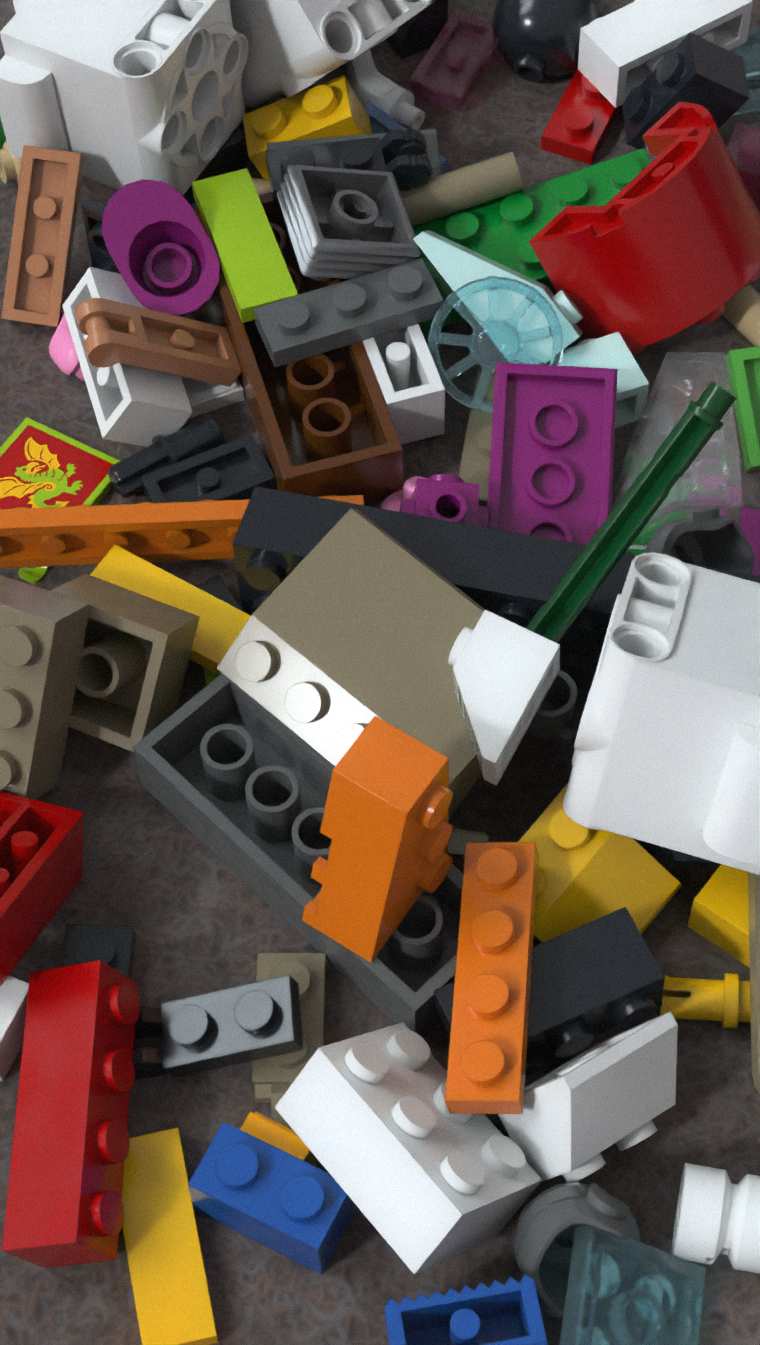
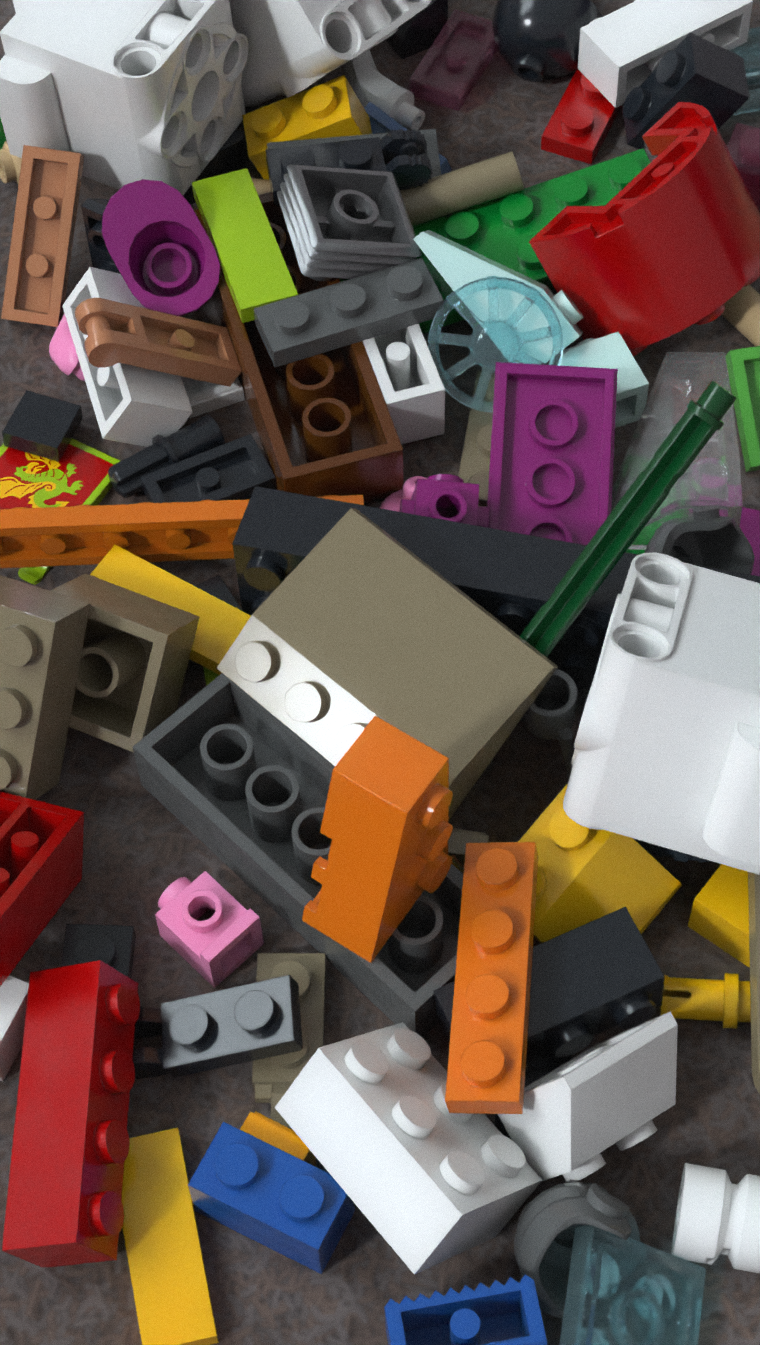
(42, 425): none -> black tile
(211, 945): none -> bright pink brick
(500, 684): white slope -> none

